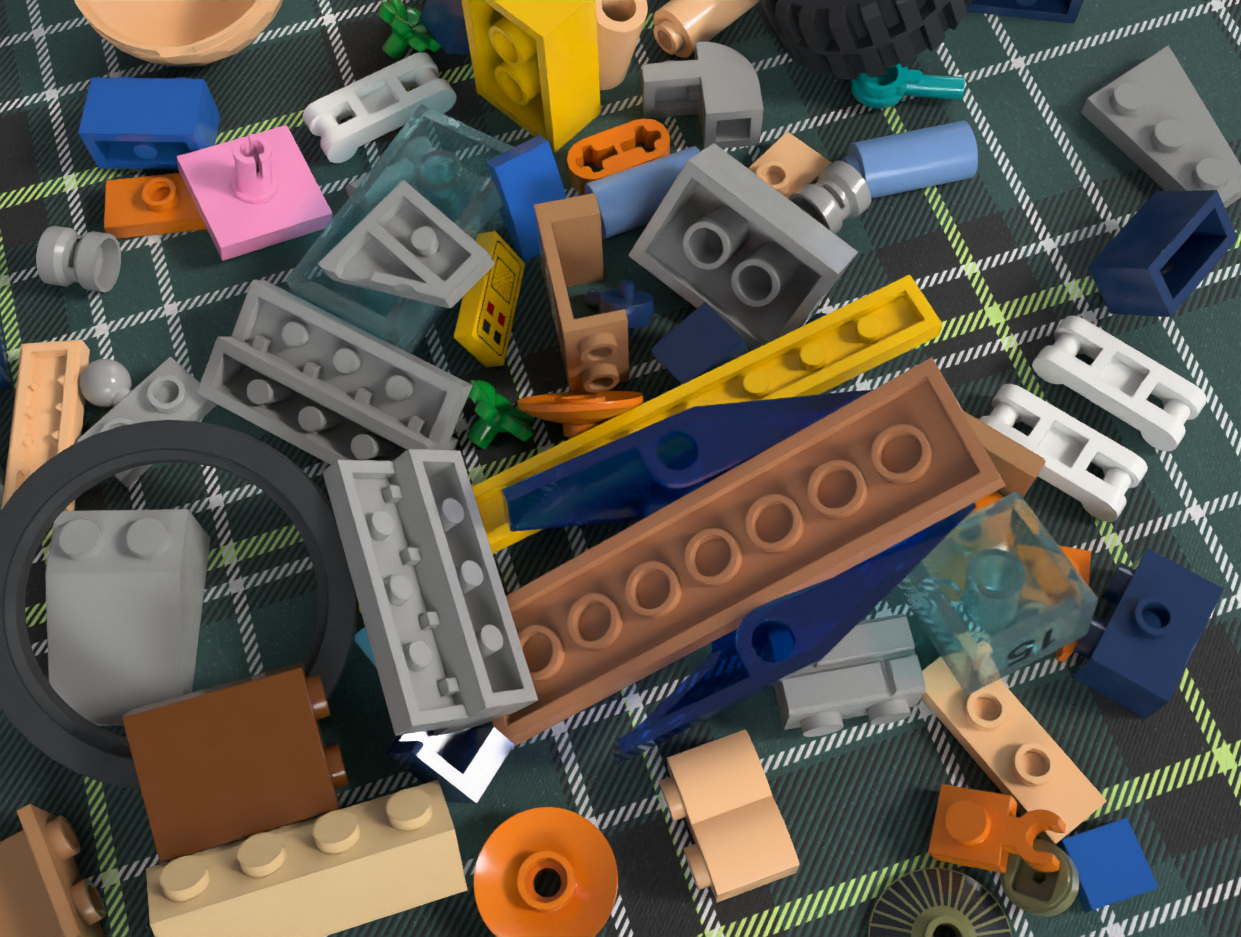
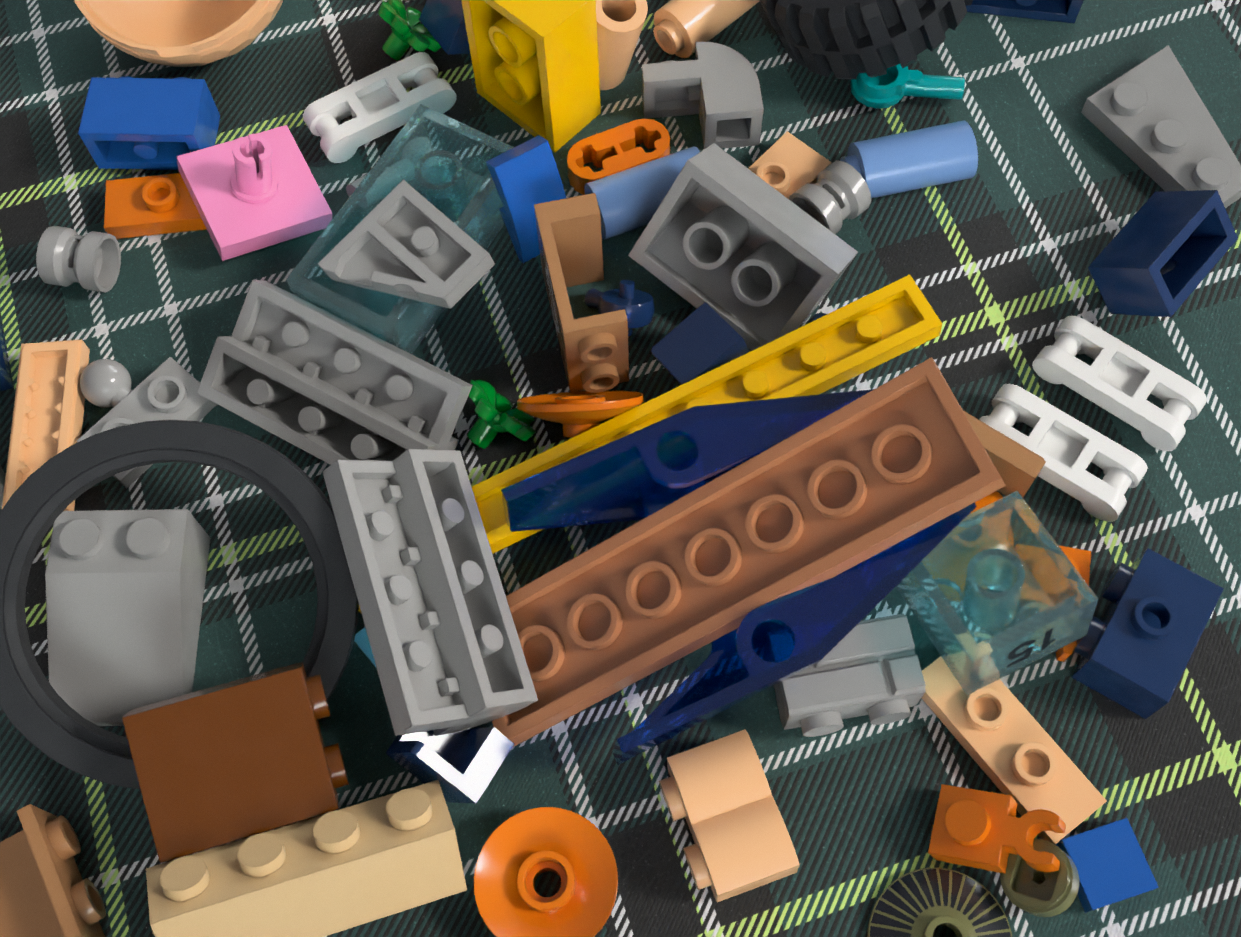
(491, 303): yellow tile -> none

